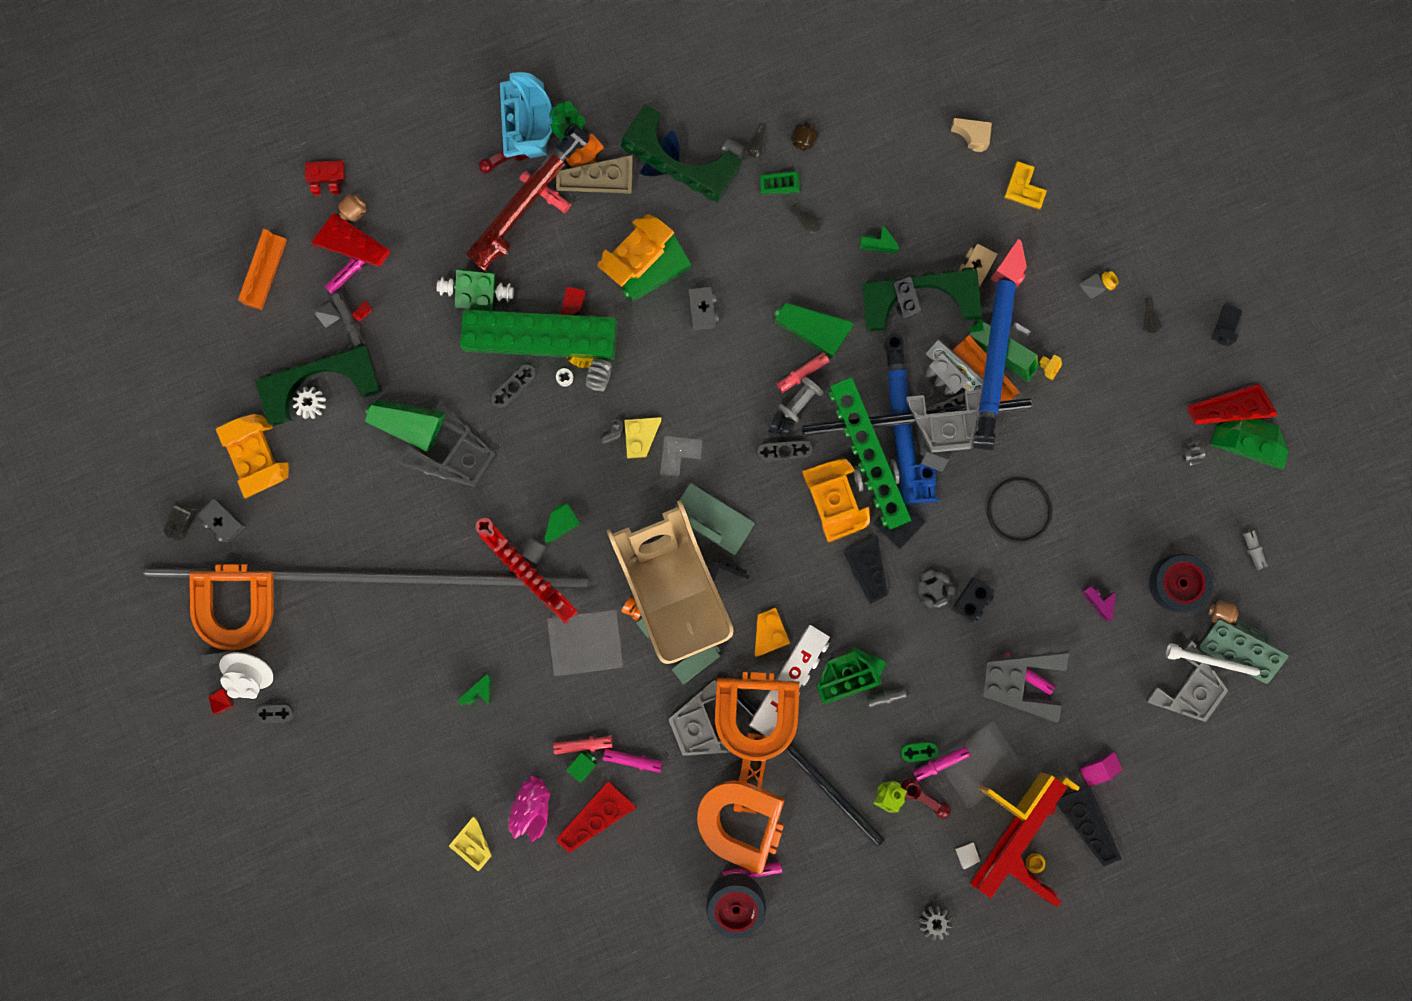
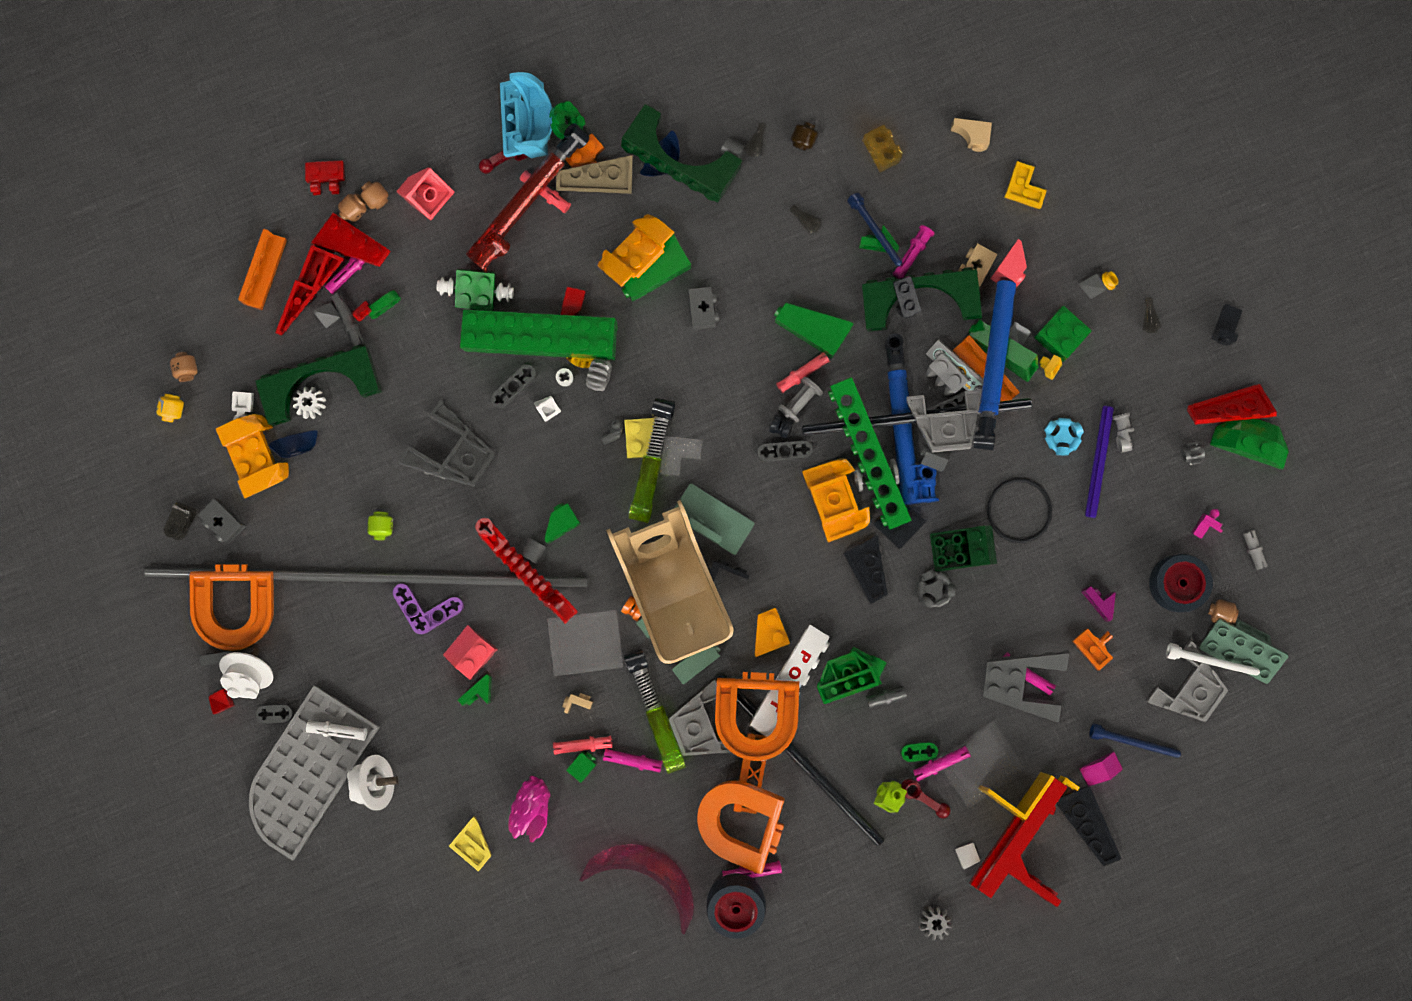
(169, 407): none -> yellow head
(183, 367): none -> medium nougat head
(242, 403): none -> white plate
(295, 443): none -> dark blue piece
(305, 773): none -> light grey plate
(314, 274): none -> red wedge
(328, 729): none -> white pin
(372, 782): none -> white piece
(374, 195): none -> medium nougat head
(380, 525): none -> lime head
(384, 304): none -> green beam
(406, 422): green slope -> none
(426, 192): none -> coral slope
(428, 616): none -> medium lavender beam
(469, 652): none -> coral slope
(547, 408): none -> white slope
(581, 700): none -> tan bracket
(601, 812): red wing -> none
(642, 504): none -> piece
(649, 862): none -> clear pink windscreen
(655, 713): none -> piece
(780, 176): green slope -> none
(857, 202): none -> dark blue piece
(878, 149): none -> clear yellow brick
(917, 245): none -> dark pink pin
(963, 548): none -> dark green slope
(968, 597): black brick -> none
(1035, 863): yellow plate -> none
(1062, 333): none -> green brick
(1063, 435): none -> medium azure piece
(1094, 648): none -> orange plate
(1098, 732): none -> dark blue piece
(1099, 461): none -> dark purple axle
(1124, 428): none -> light grey connector
(1207, 521): none -> dark pink piece

